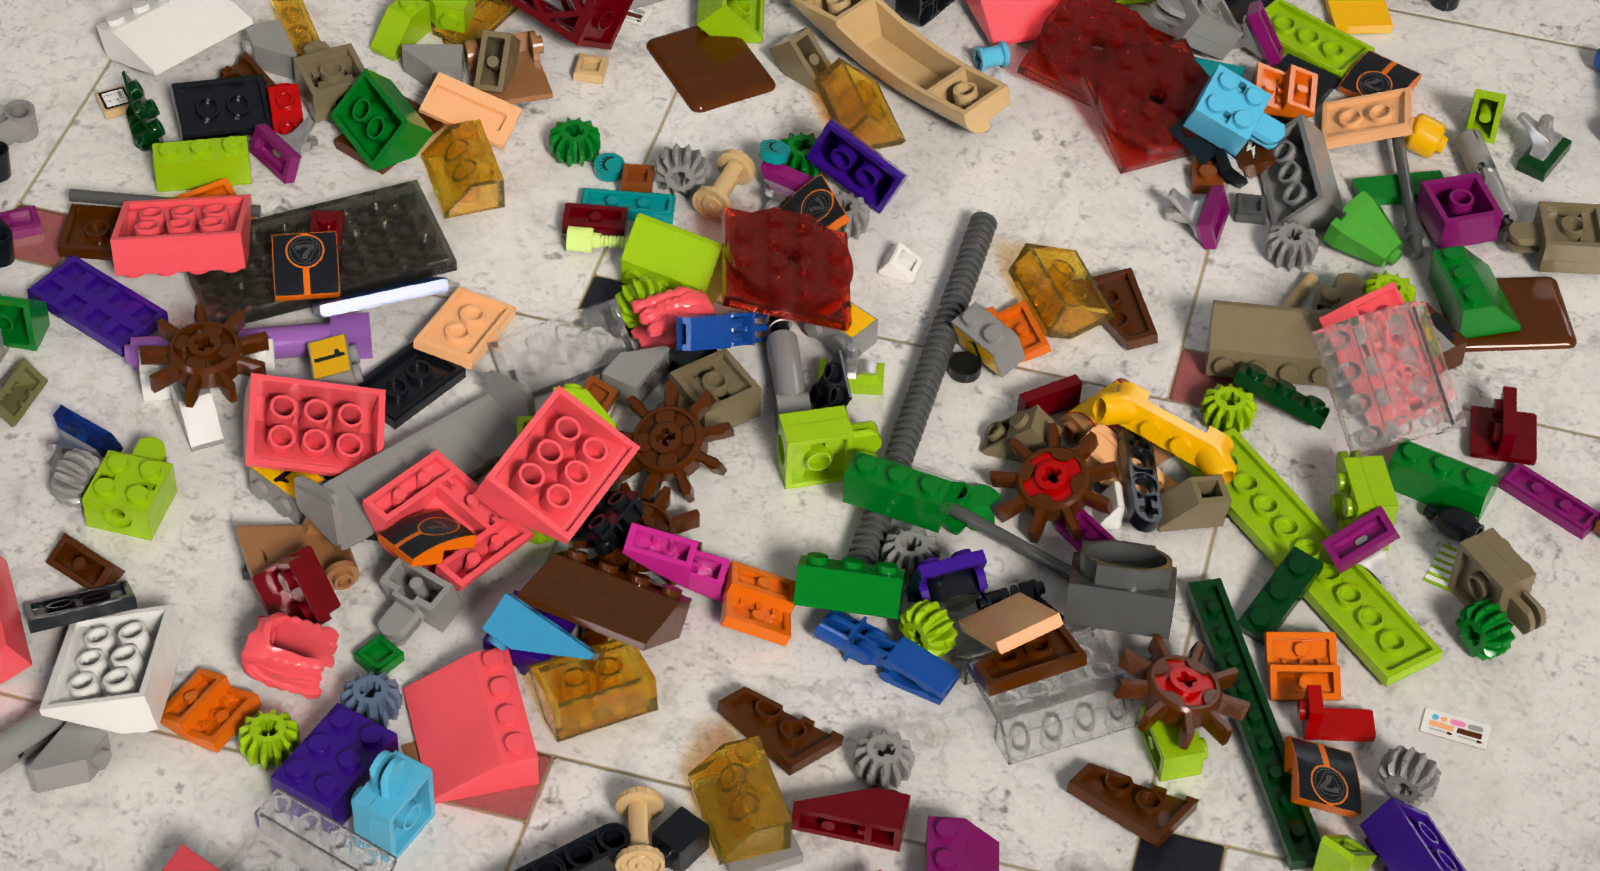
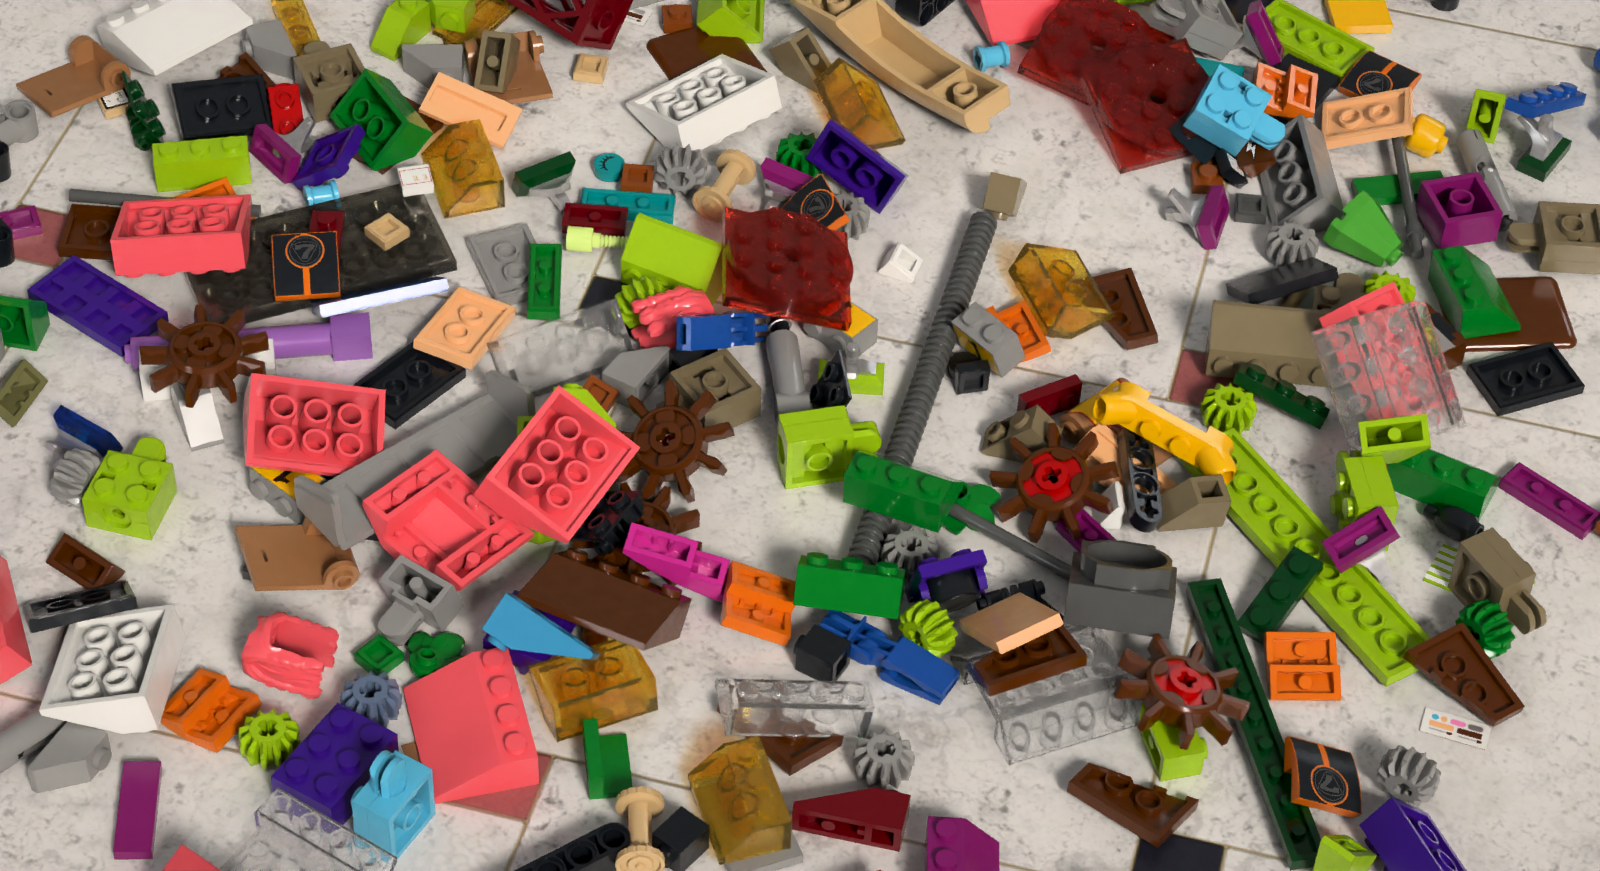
(87, 77): none -> medium nougat door
(137, 810): none -> magenta tile
(297, 587): dark red bracket -> none
(320, 193): none -> medium azure bush
(329, 157): none -> dark purple plate
(335, 361): brick -> none
(387, 231): none -> tan tile
(415, 180): none -> white tile
(425, 537): slope -> none
(432, 653): none -> green plate
(504, 262): none -> light grey tile
(544, 281): none -> green tile
(546, 179): none -> dark green piece
(574, 141): green gear -> none
(605, 762): none -> green panel
(676, 17): none -> dark orange plate
(707, 103): none -> white slope
(774, 152): teal tile -> none
(794, 707): none -> clear slope
(822, 654): none -> black brick
(971, 377): none -> black tile
(1004, 195): none -> dark tan slope
(1282, 281): none -> black tile
(1333, 723): red bracket -> none
(1395, 437): none -> lime slope
(1466, 673): none -> reddish brown wing
(1503, 432): dark red bracket -> none
(1525, 379): none -> black tile
(1546, 100): none -> blue plate

